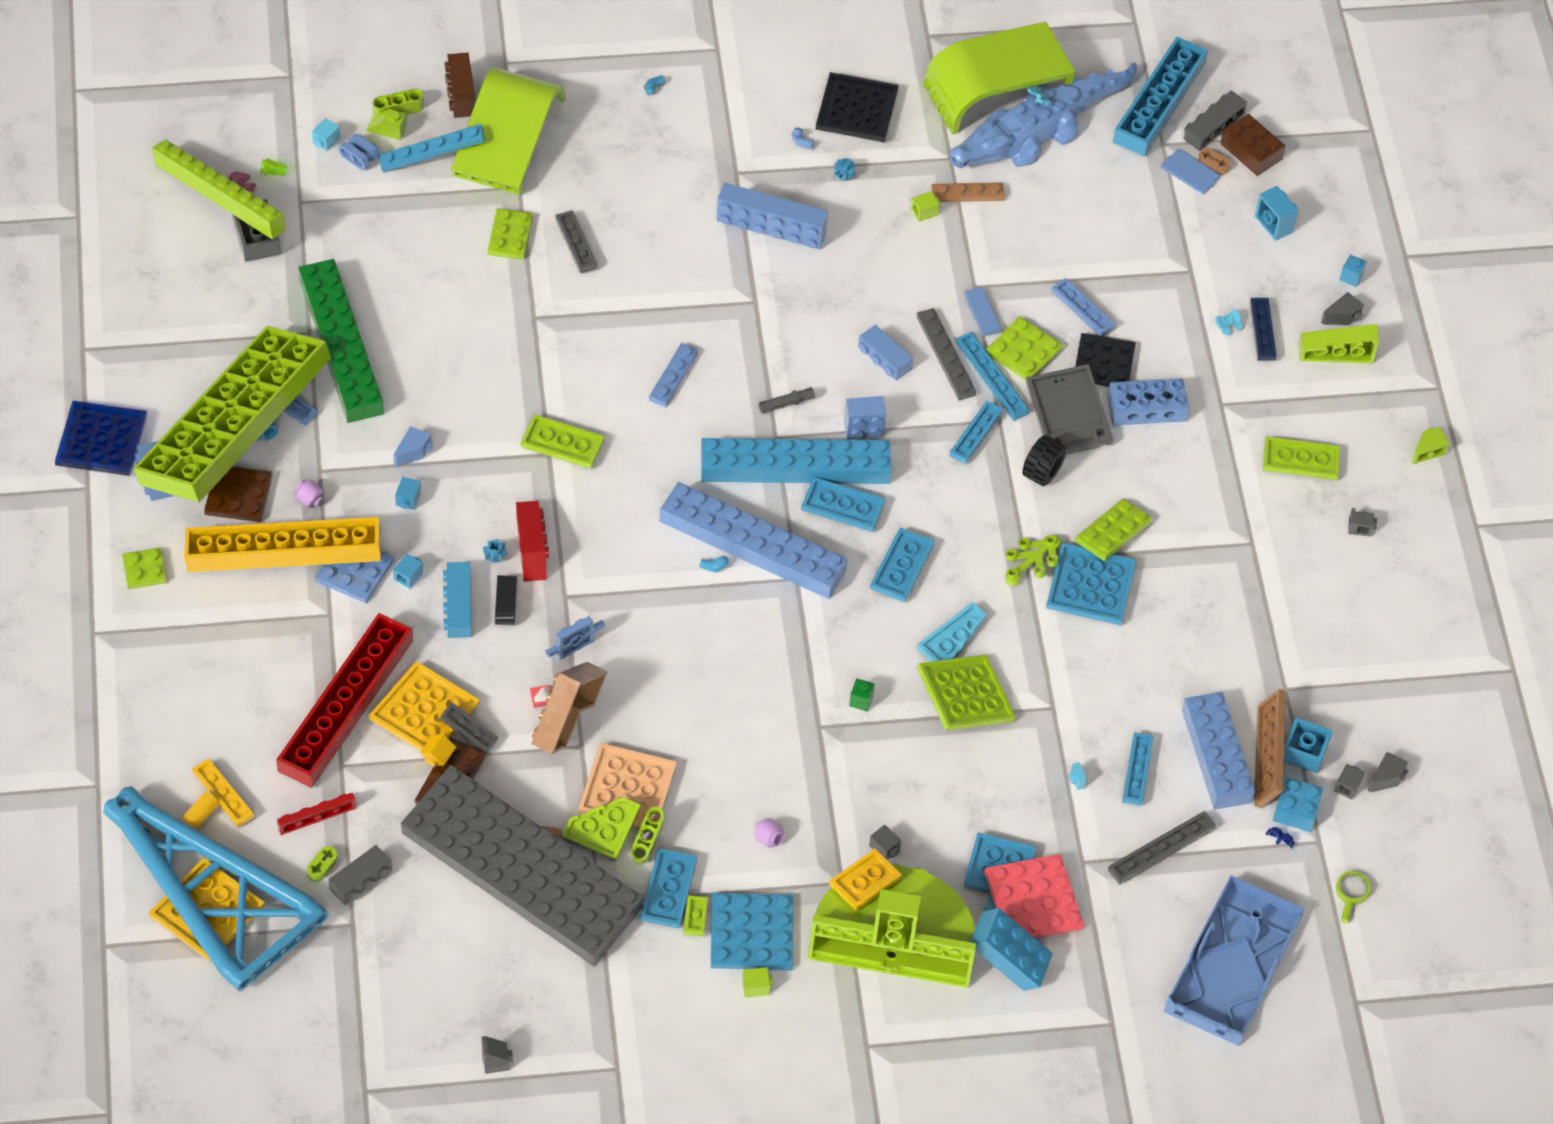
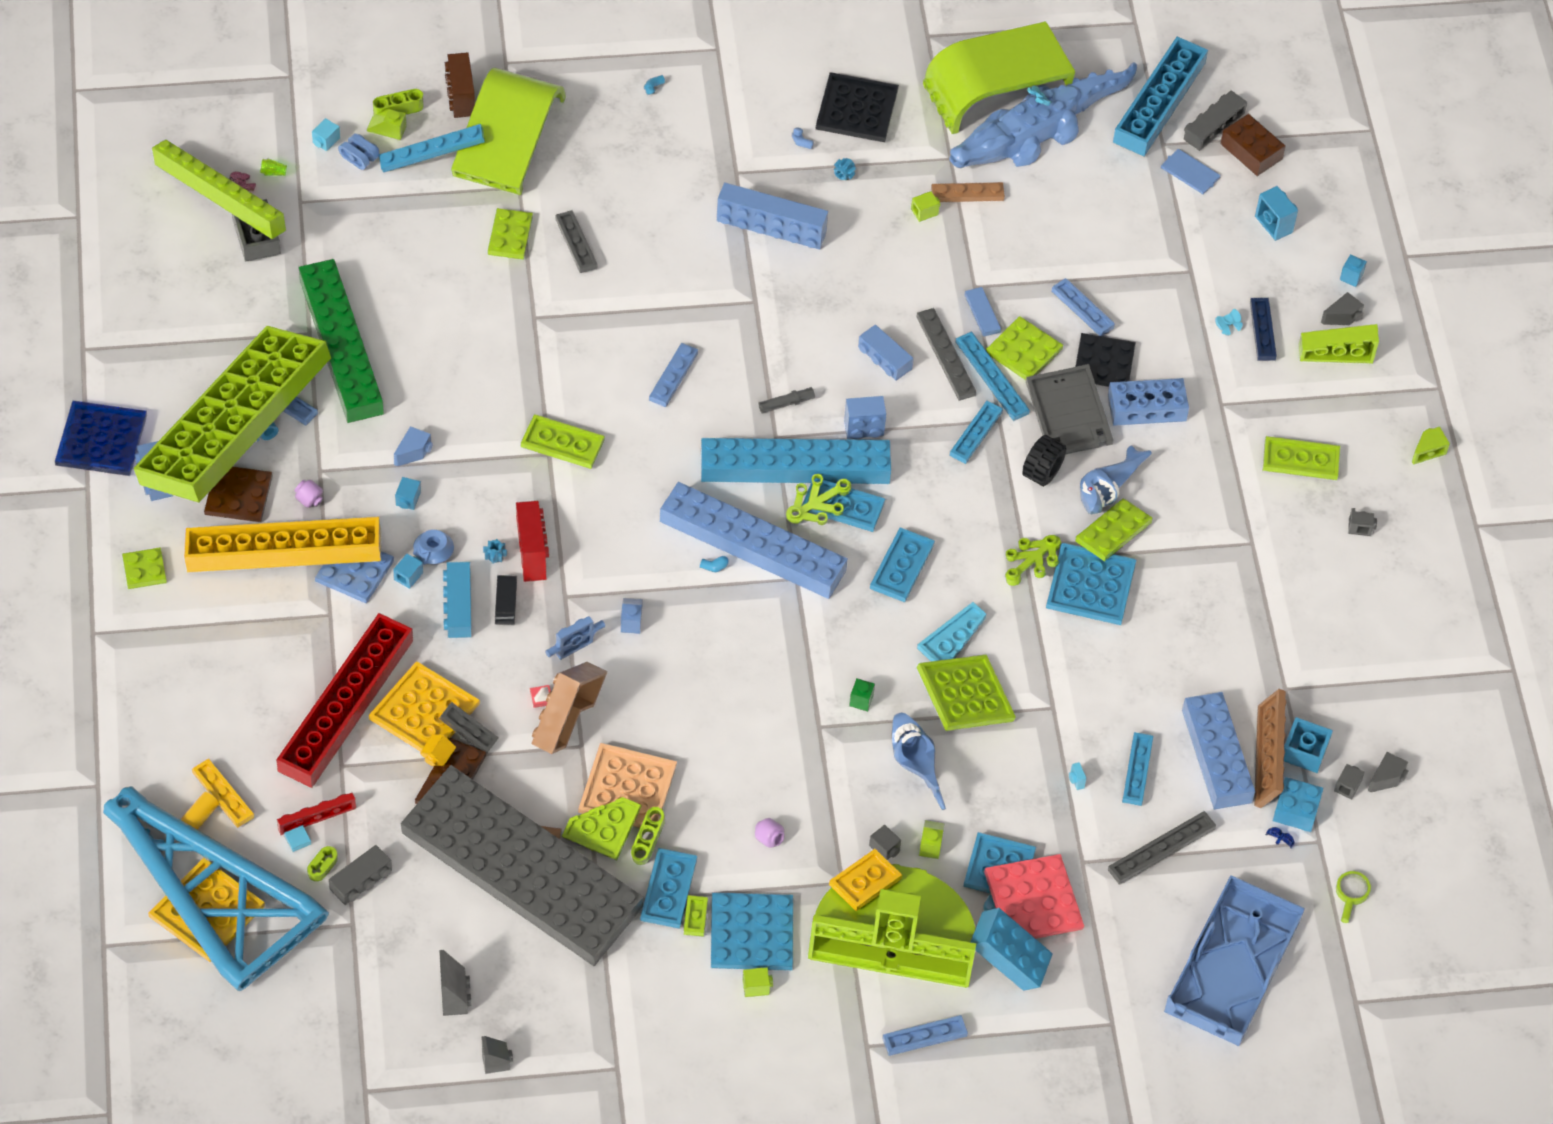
(297, 838): none -> medium azure tile
(433, 547): none -> medium blue piece
(453, 986): none -> dark grey slope
(631, 615): none -> medium blue slope
(817, 502): none -> lime plant
(915, 752): none -> medium blue piece
(924, 1035): none -> medium blue plate
(931, 839): none -> lime slope
(1102, 484): none -> medium blue piece
(1214, 161): medium nougat beam -> none

